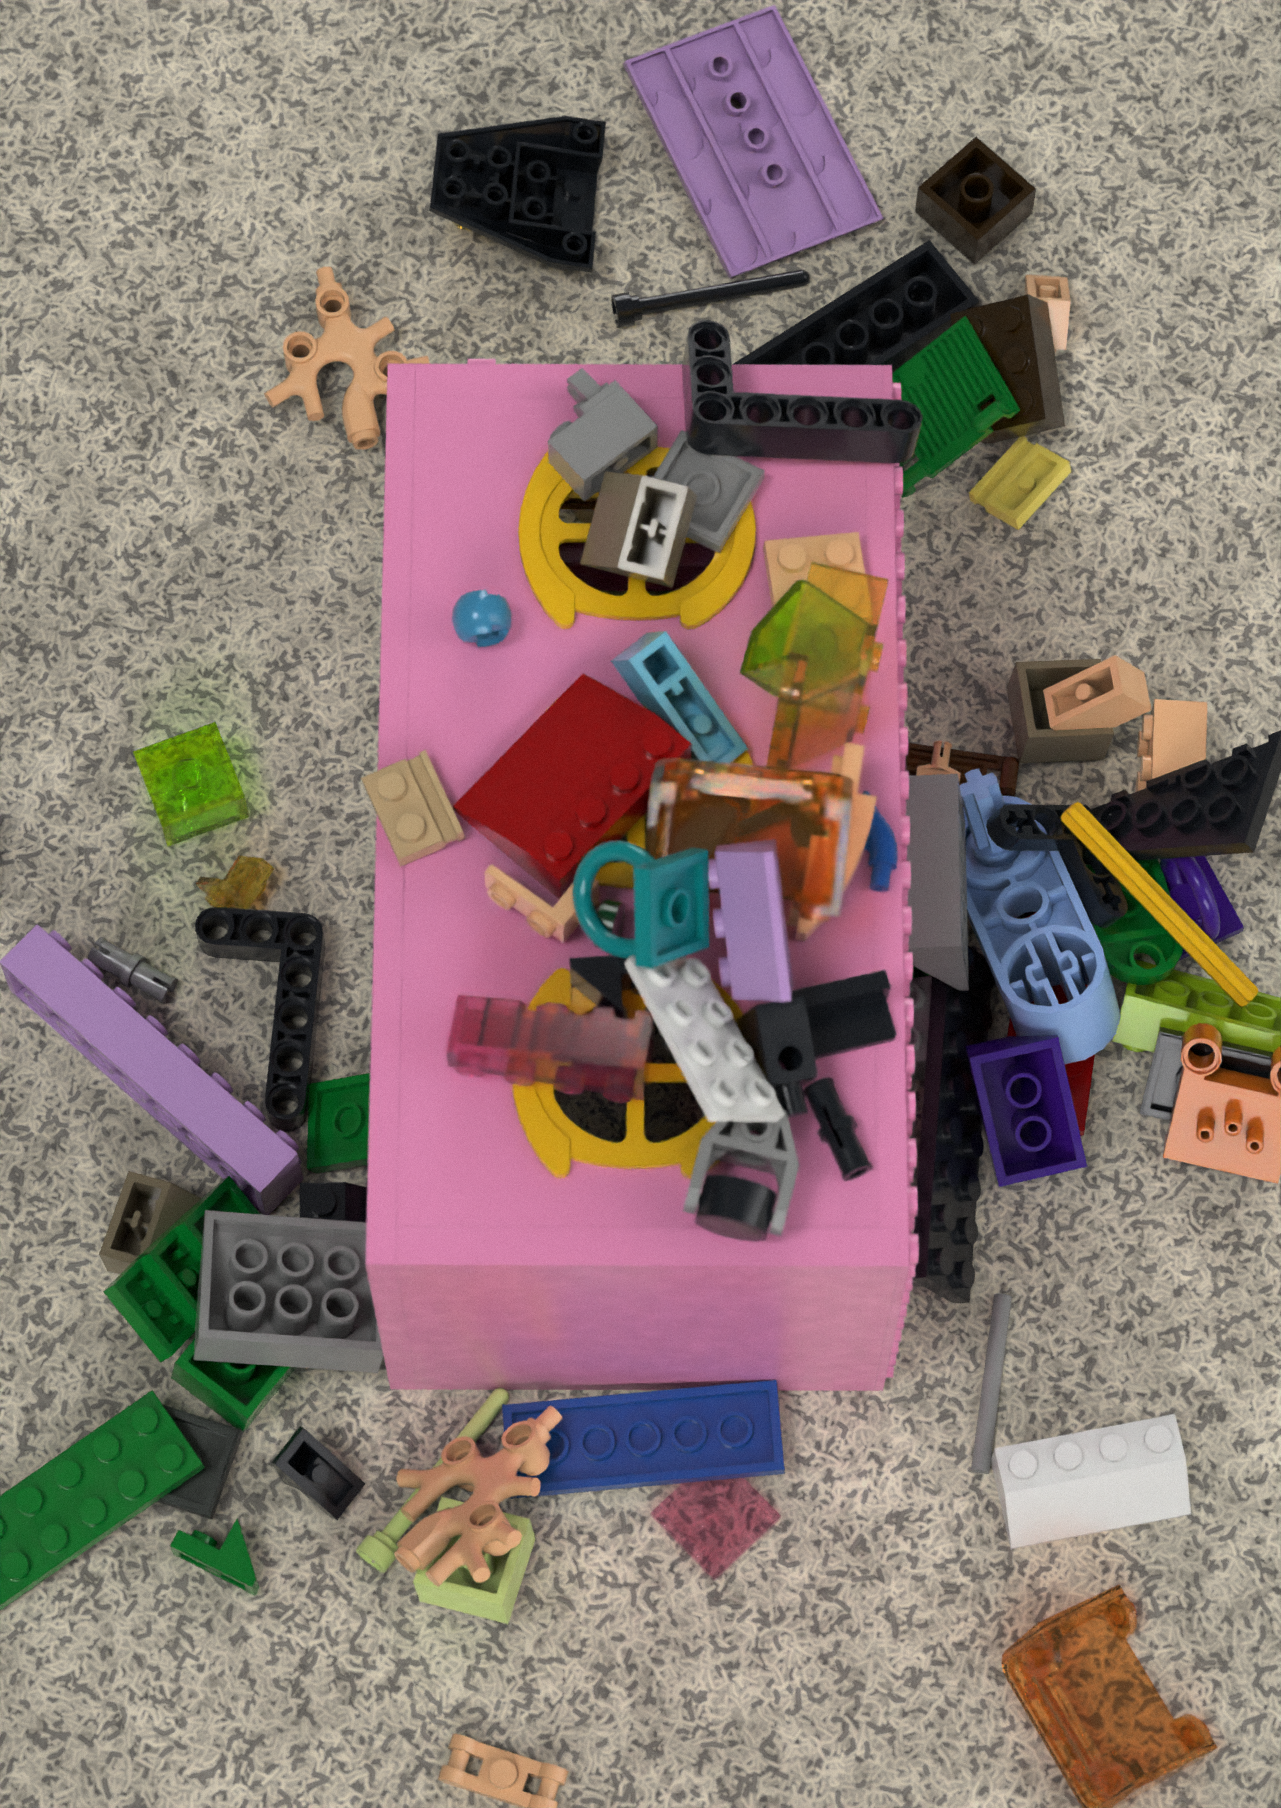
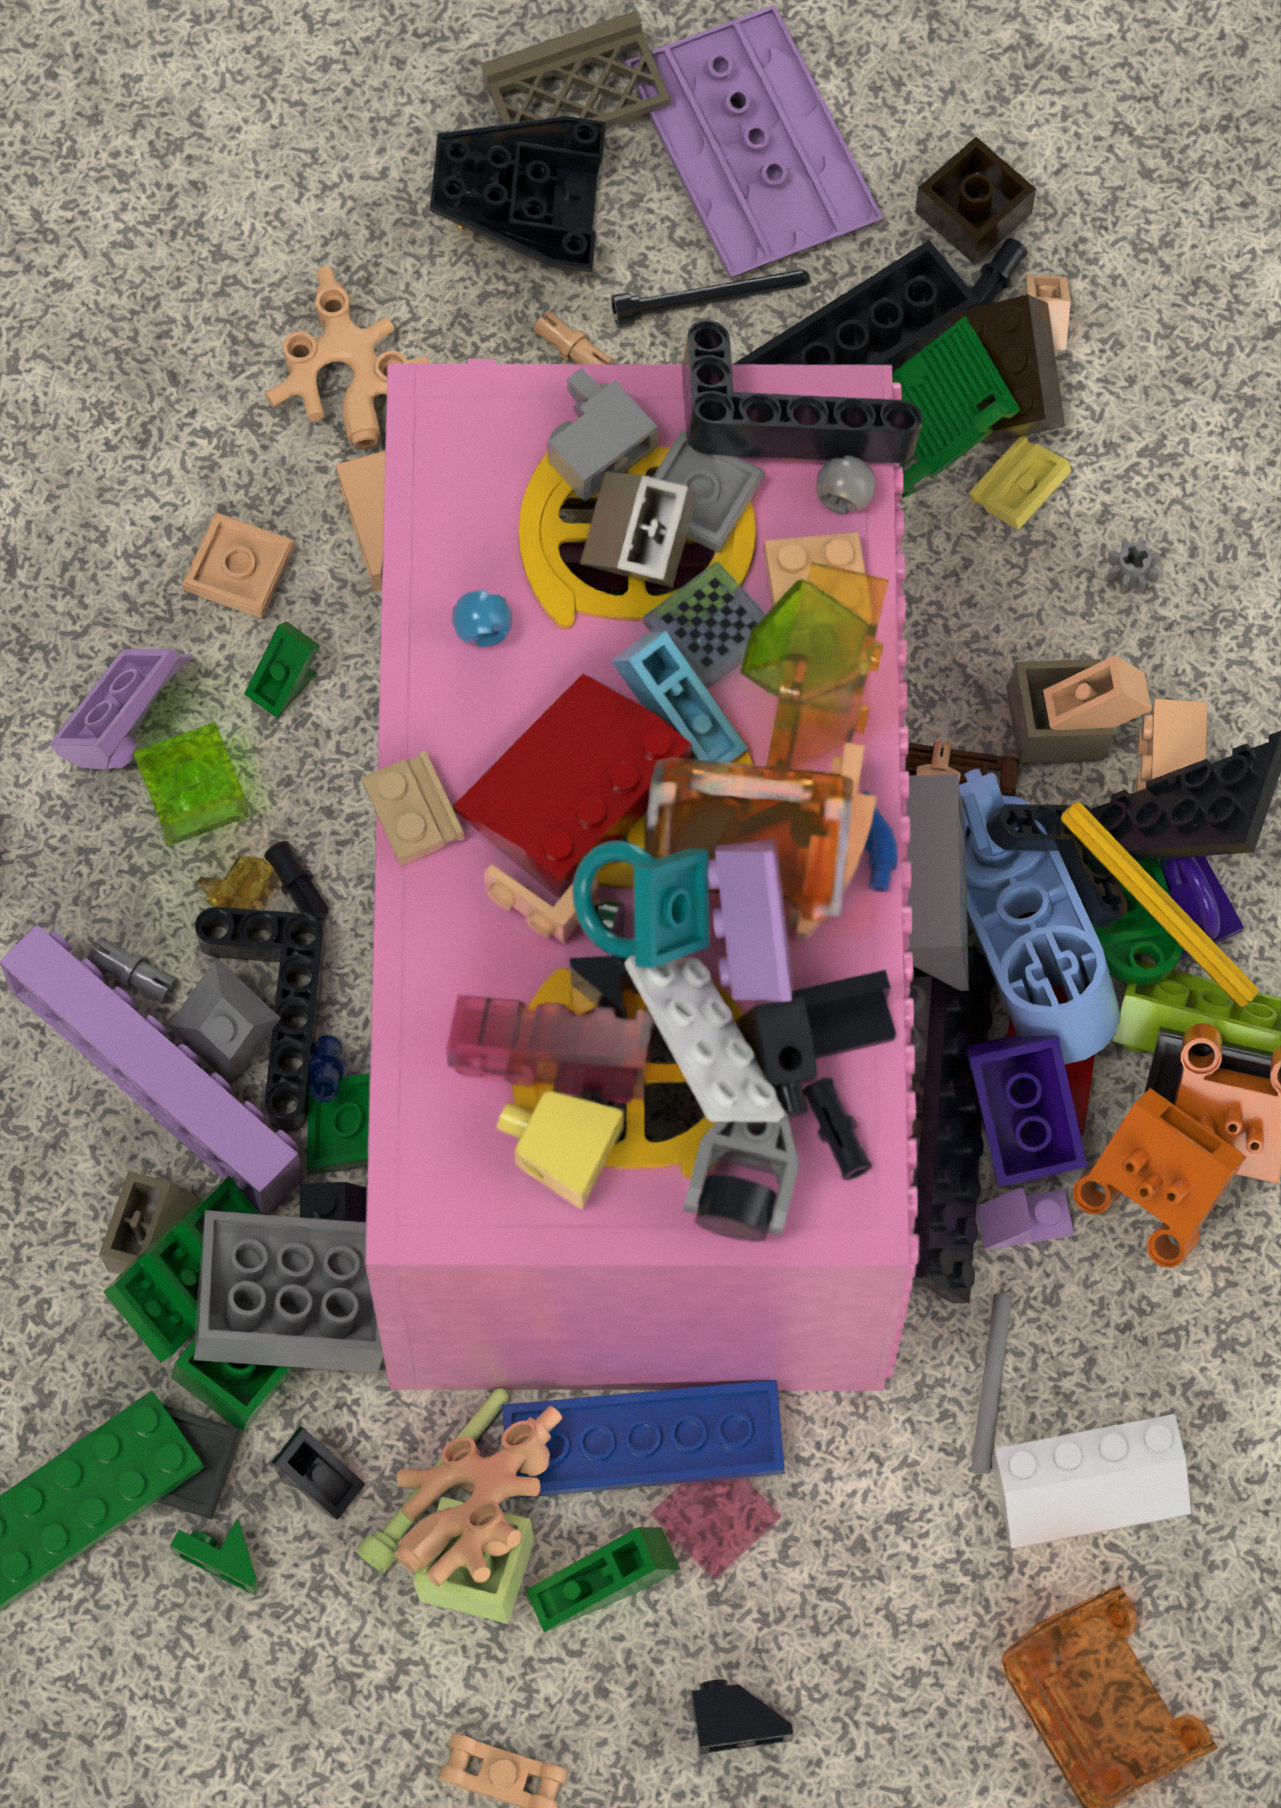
(105, 721): none -> lavender slope
(224, 1021): none -> light grey slope
(238, 565): none -> light nougat plate
(283, 669): none -> green slope
(296, 880): none -> black axle
(326, 1068): none -> clear blue pin
(363, 493): none -> light nougat slope
(563, 1142): none -> light yellow torso
(571, 53): none -> dark tan fence
(571, 343): none -> light nougat pin
(603, 1577): none -> green slope
(708, 622): none -> clear light blue tile
(734, 1719): none -> black slope
(845, 484): none -> light grey piece
(998, 272): none -> black axle
(1024, 1219): none -> lavender slope
(1127, 574): none -> light grey gear
(1167, 1168): none -> orange piece

